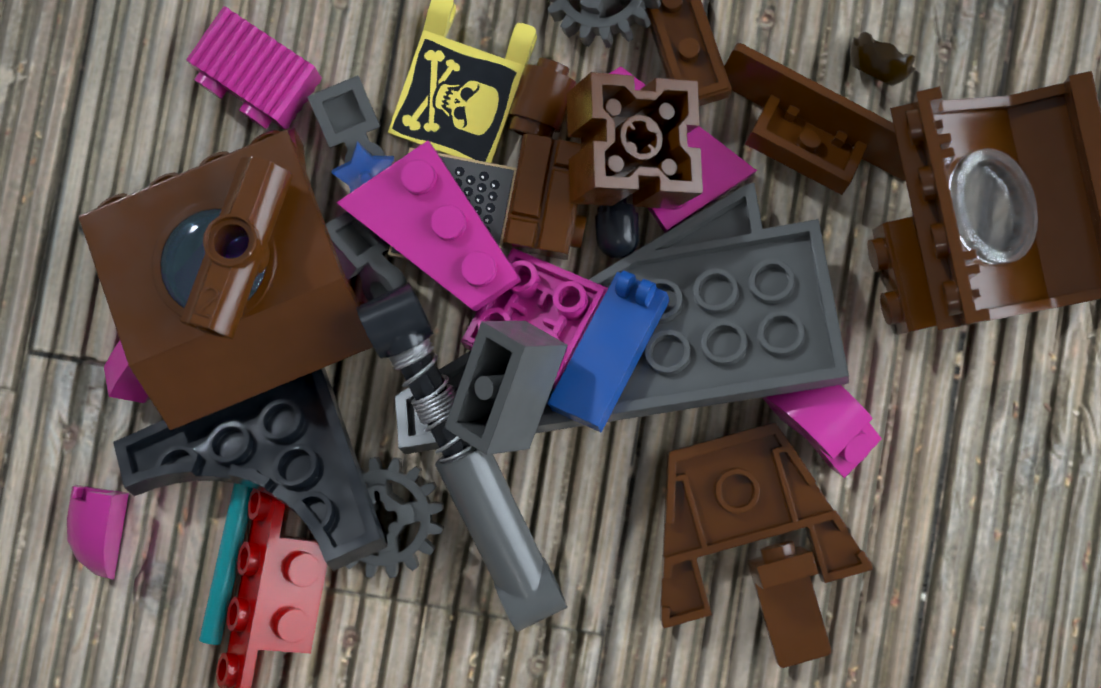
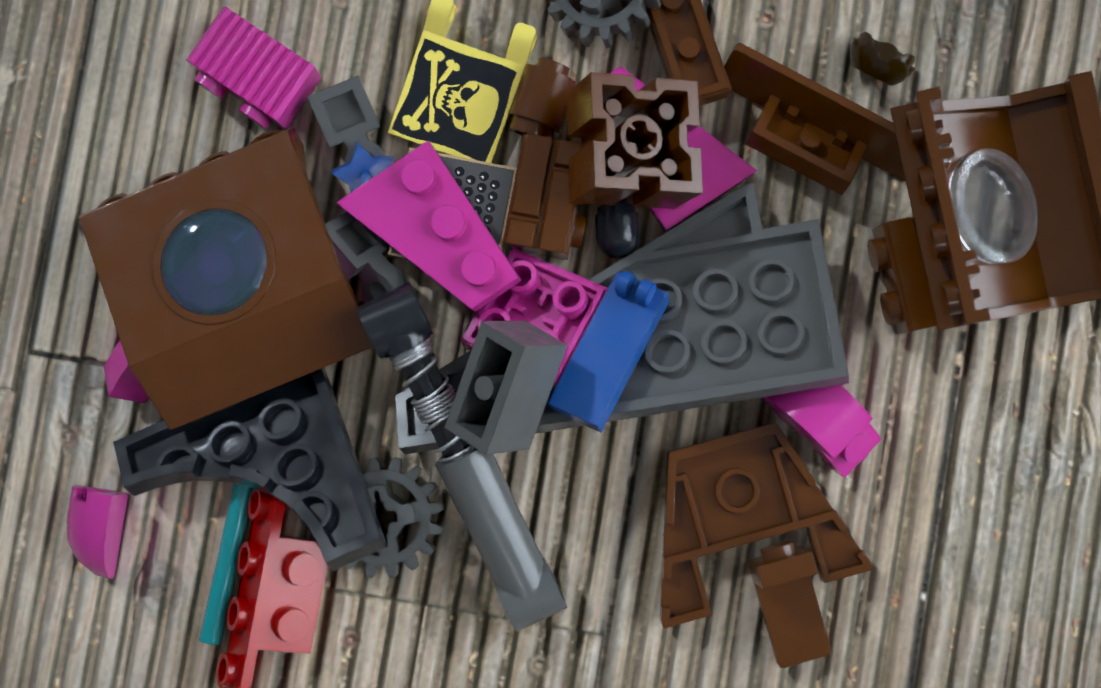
(223, 282): reddish brown piece -> none

